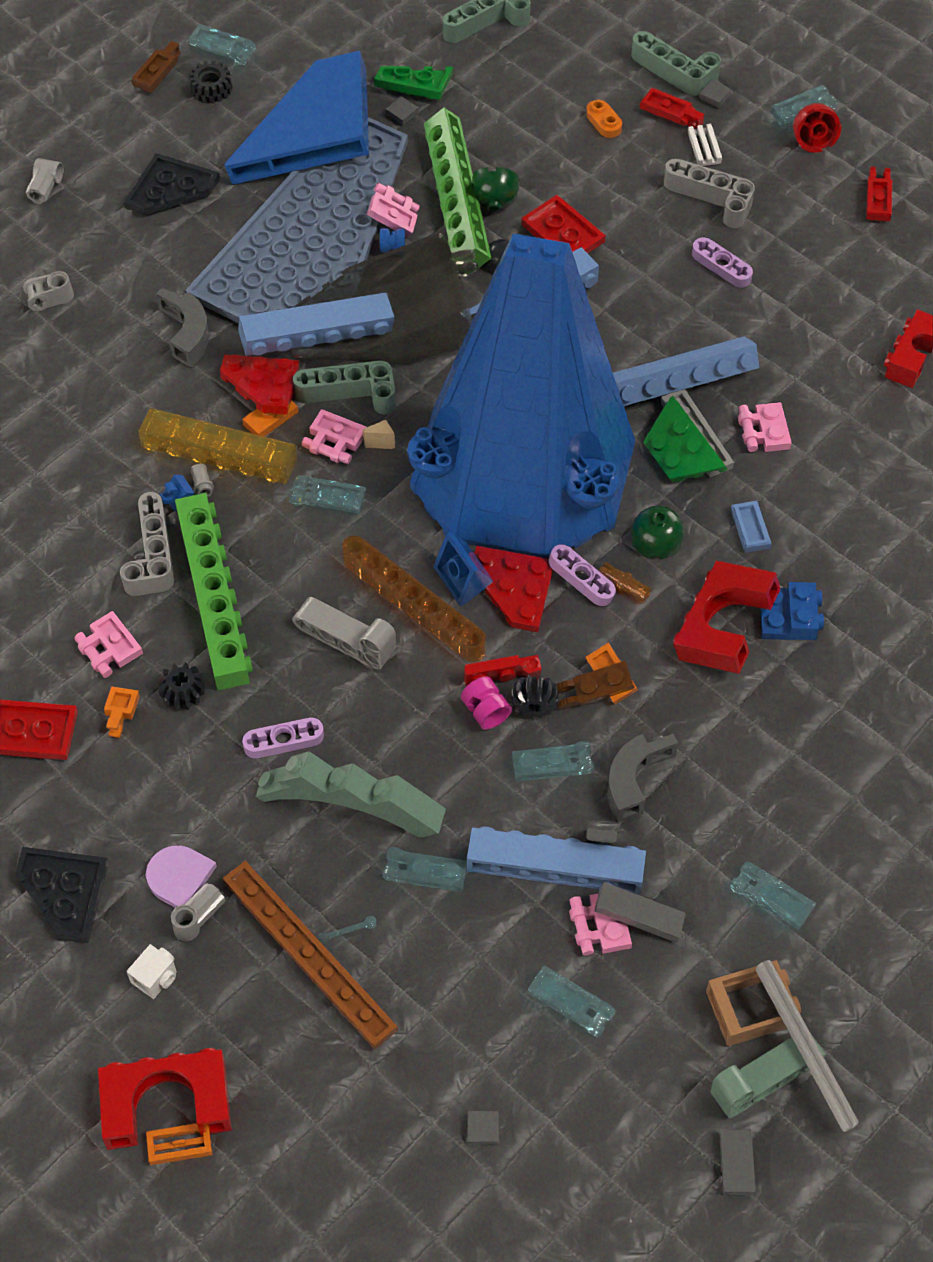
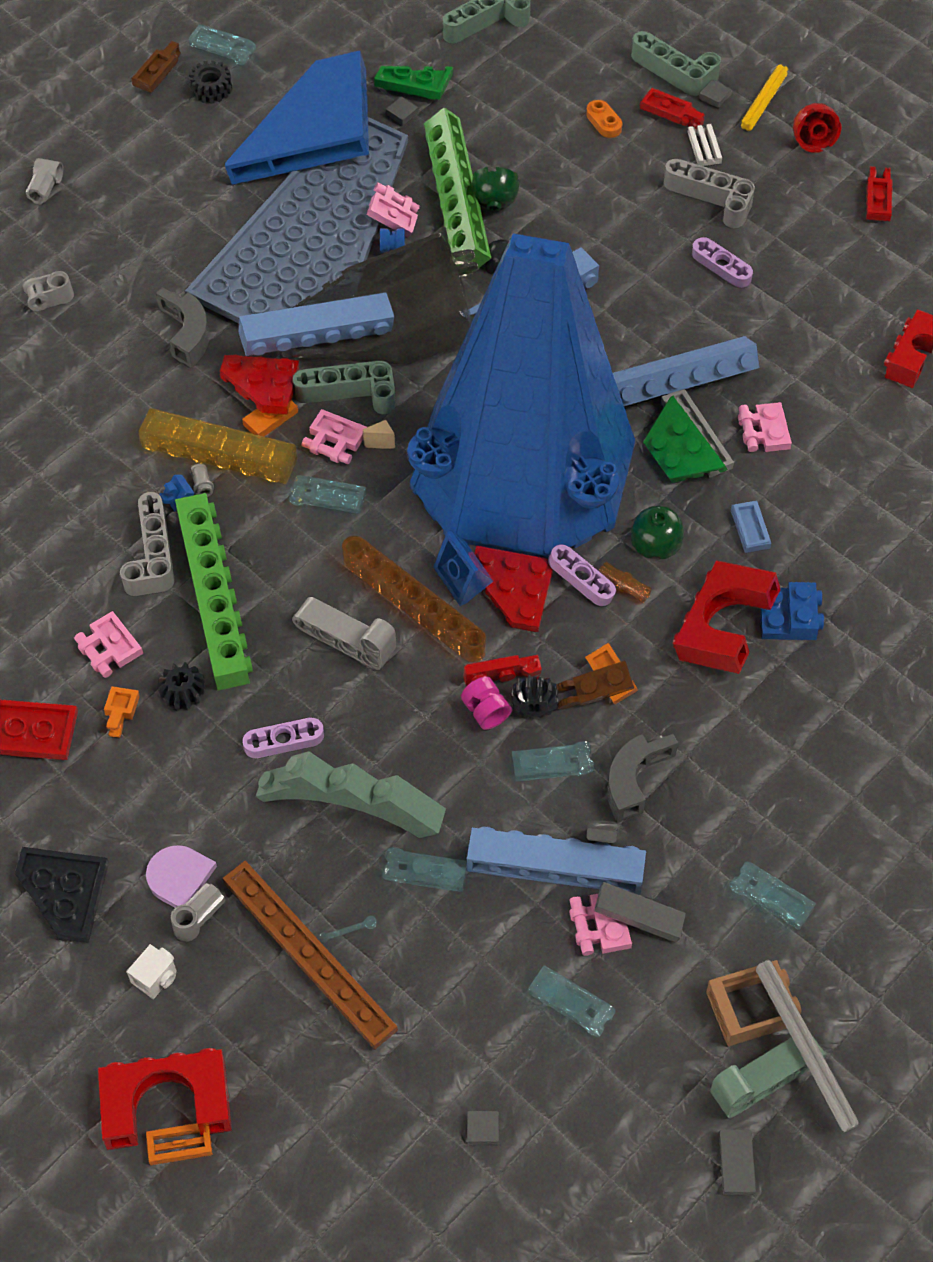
(168, 184): black plate -> none
(562, 223): red plate -> none
(764, 97): none -> yellow axle
(788, 109): clear light blue plate -> none

